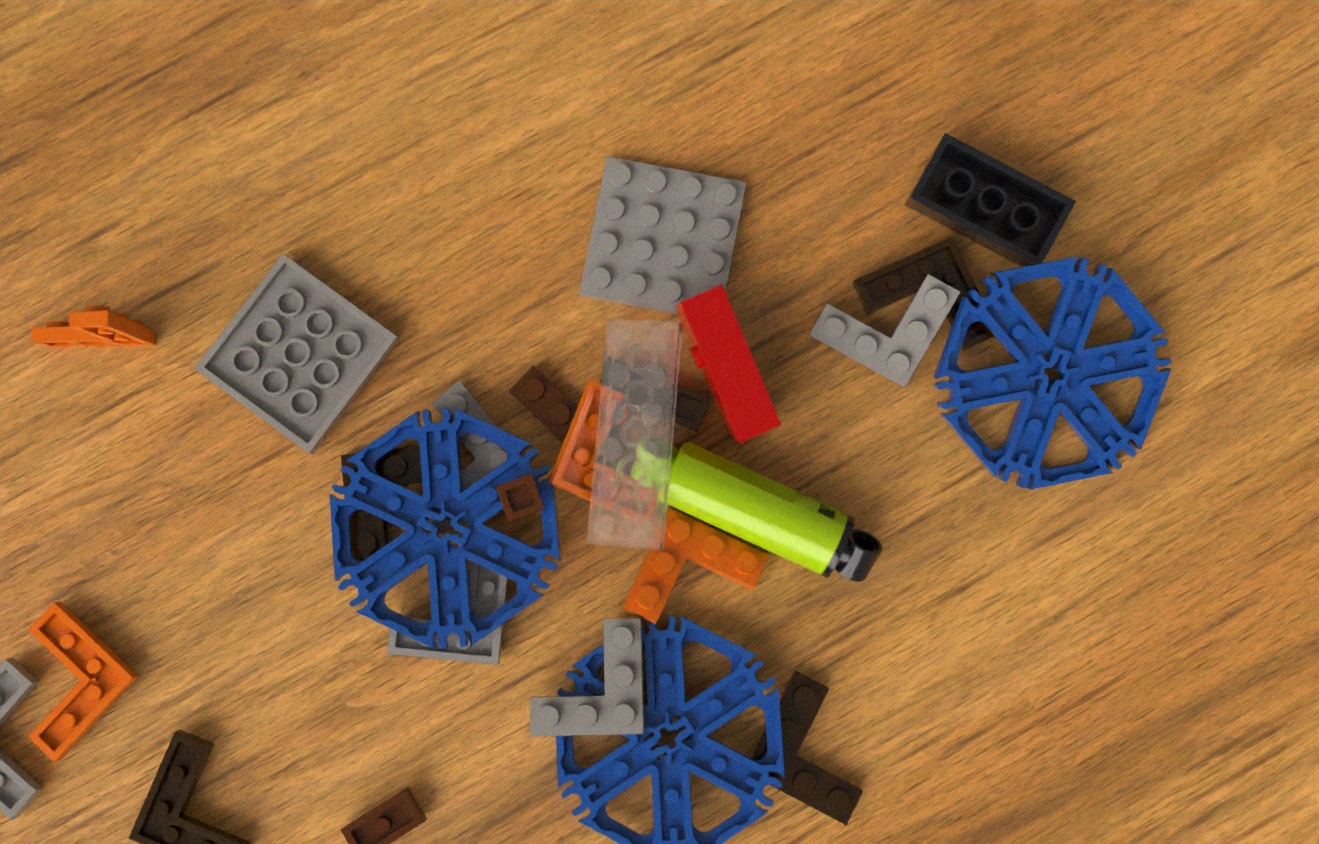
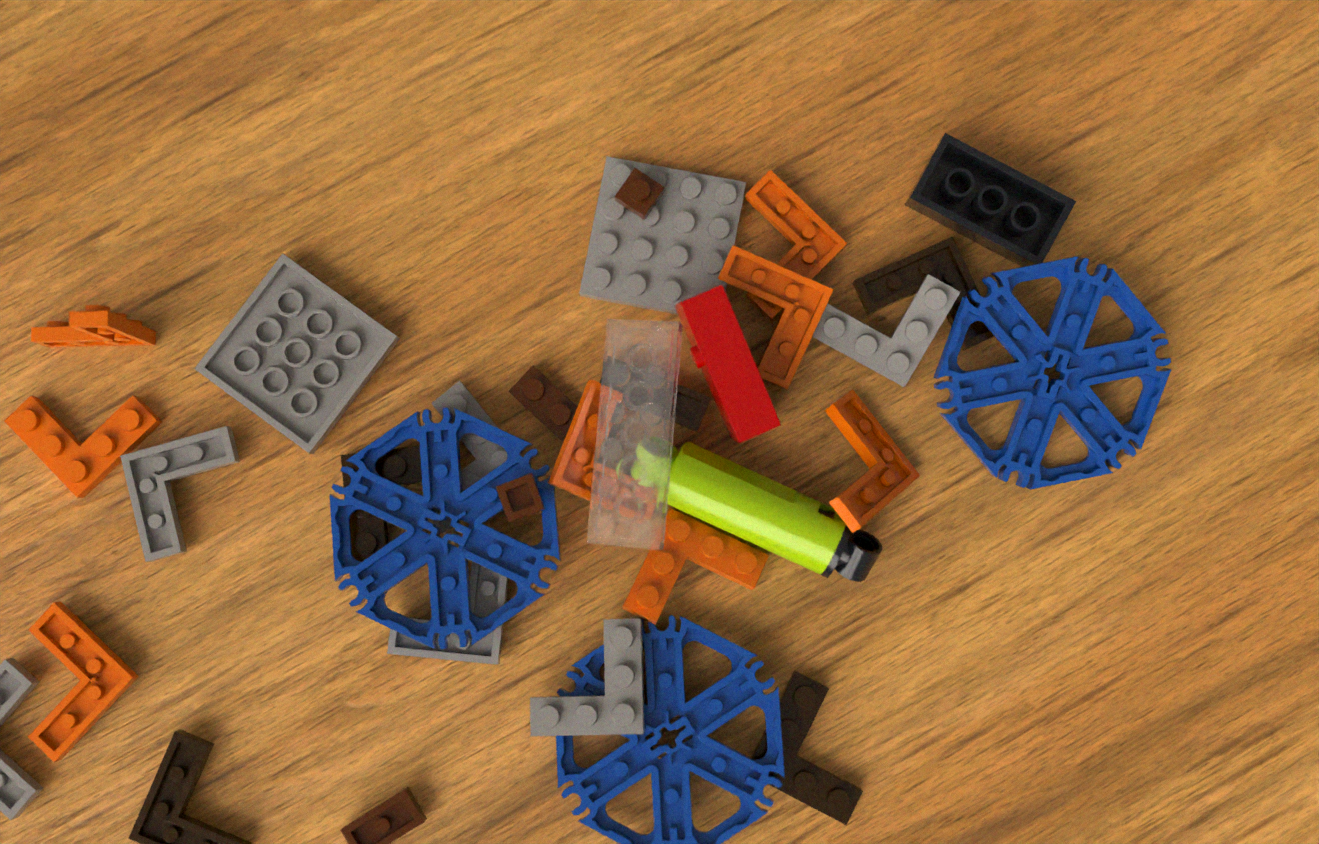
(86, 463): none -> orange plate
(150, 491): none -> light grey plate
(639, 193): none -> reddish brown plate
(802, 306): none -> orange plate
(810, 235): none -> orange plate
(888, 467): none -> orange plate

